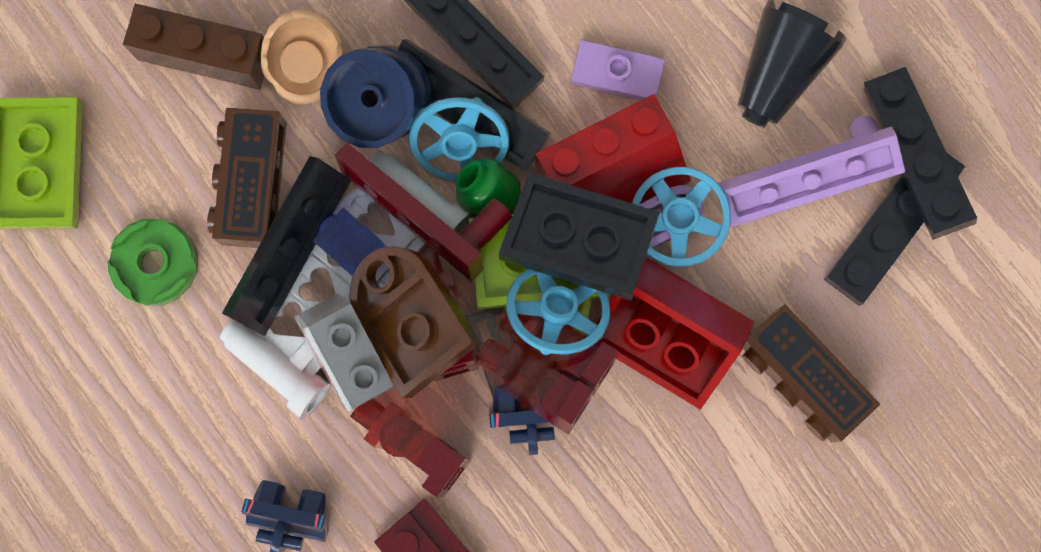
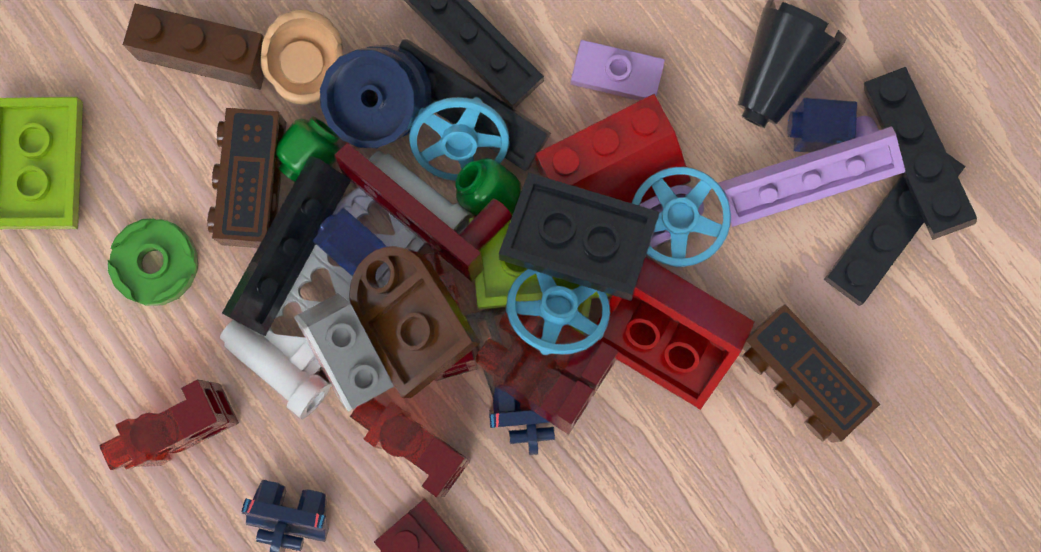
(155, 435): none -> hips
(303, 140): none -> green head
(821, 123): none -> clear blue brick

